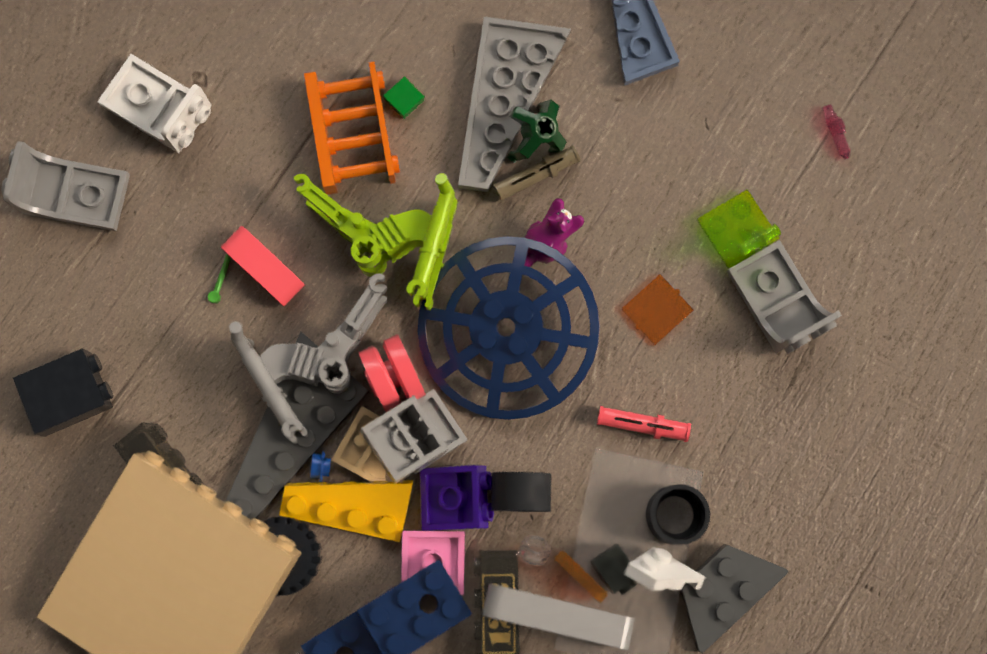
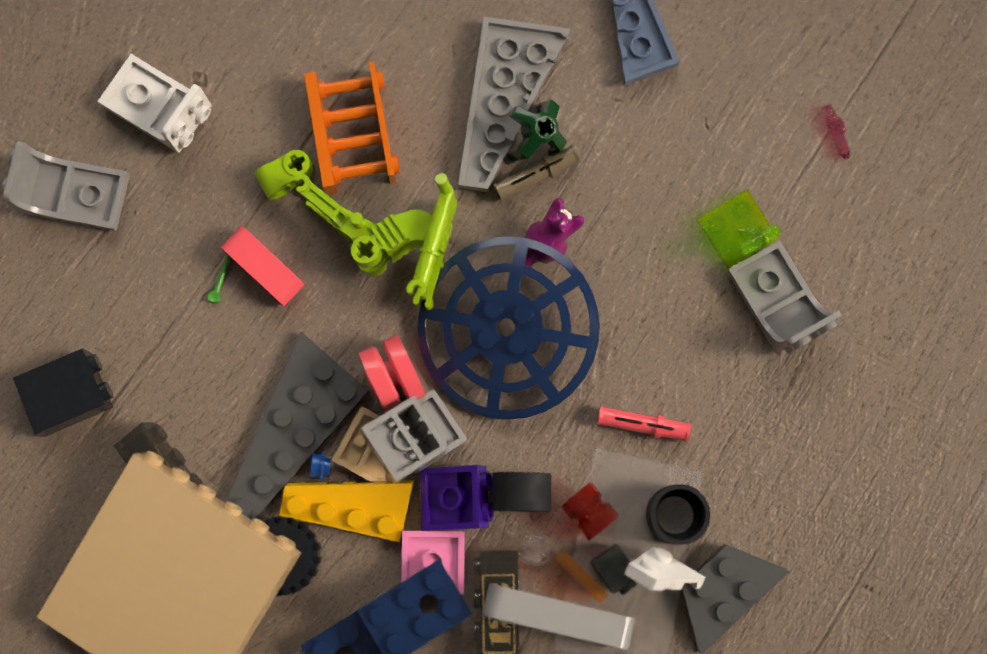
(278, 176): none -> lime piece
(306, 362): light grey piece -> none
(404, 97): green tile -> none
(590, 511): none -> clear red wheel
(657, 309): clear orange piece -> none

